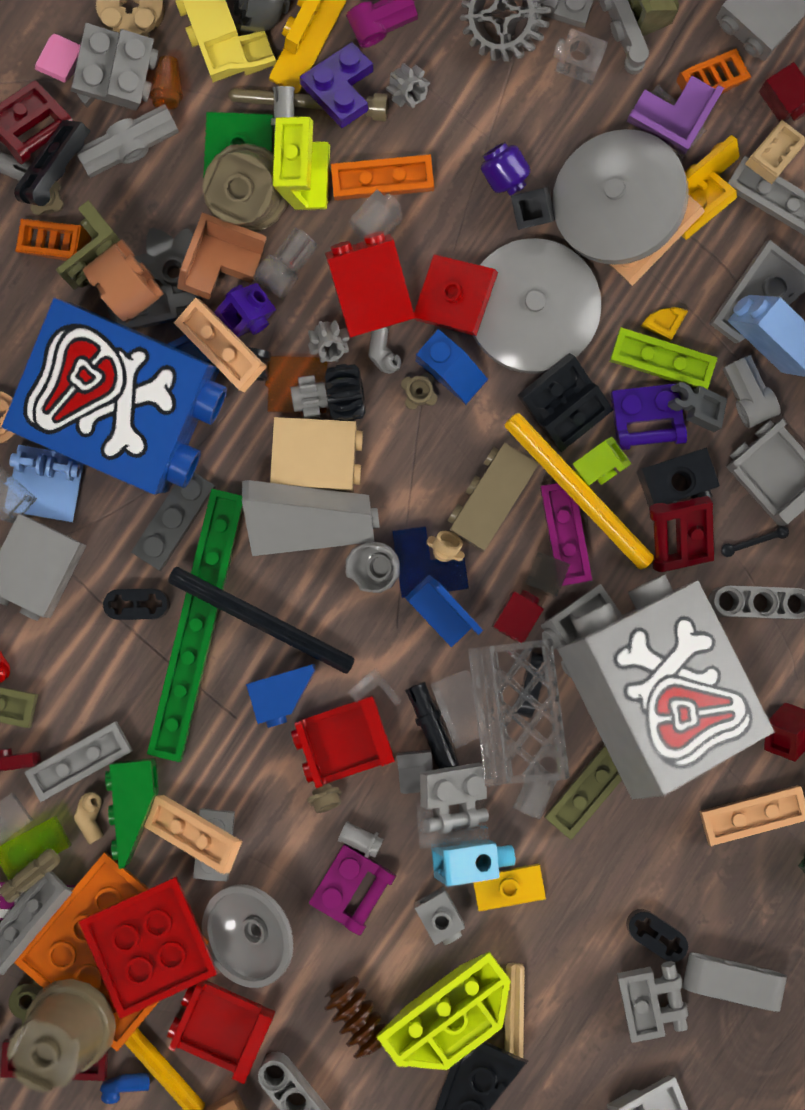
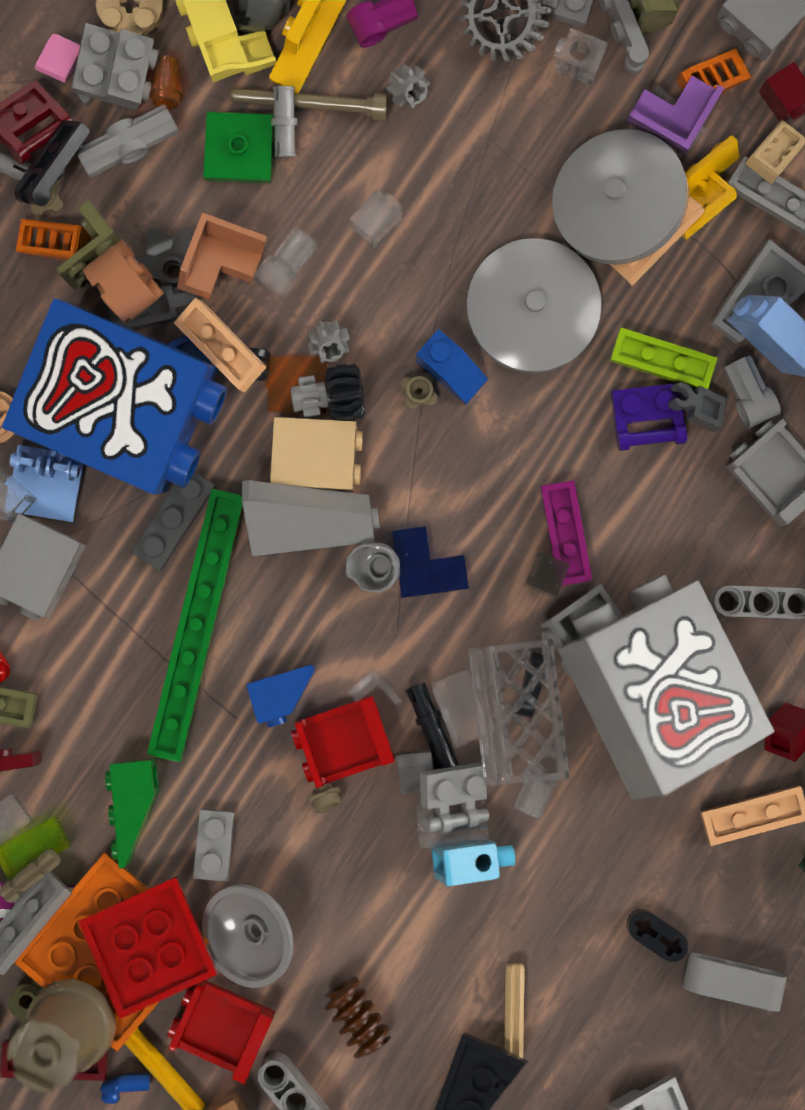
(78, 761): light grey plate -> none
(86, 815): tan arm -> none
(136, 596): black beam -> none
(193, 834): light nougat plate -> none
(241, 187): dark tan piece -> none
(245, 310): dark purple brick -> none
(261, 620): black axle -> none
(300, 164): neon yellow panel -> none
(332, 84): dark purple plate -> none
(343, 881): magenta plate -> none
(361, 839): light grey pin -> none
(369, 283): red brick -> none
(381, 354): light grey arm -> none
(387, 175): orange plate -> none
(440, 917): light grey brick -> none
(441, 611): blue panel -> none
(446, 546): tan plate -> none
(449, 1016): neon yellow wedge -> none
(455, 294): red plate -> none
(492, 496): dark tan brick -> none
(505, 168): dark purple head -> none
(511, 888): yellow plate -> none
(518, 616): dark red brick -> none
(533, 208): black brick -> none
(565, 402): black slope -> none
(579, 491): yellow axle -> none
(584, 794): olive plate -> none
(601, 461): lime brick -> none
(642, 1006): light grey plate -> none
(665, 322): yellow tile -> none
(693, 533): dark red plate -> none
(694, 467): black brick -> none
(728, 549): black hinge -> none

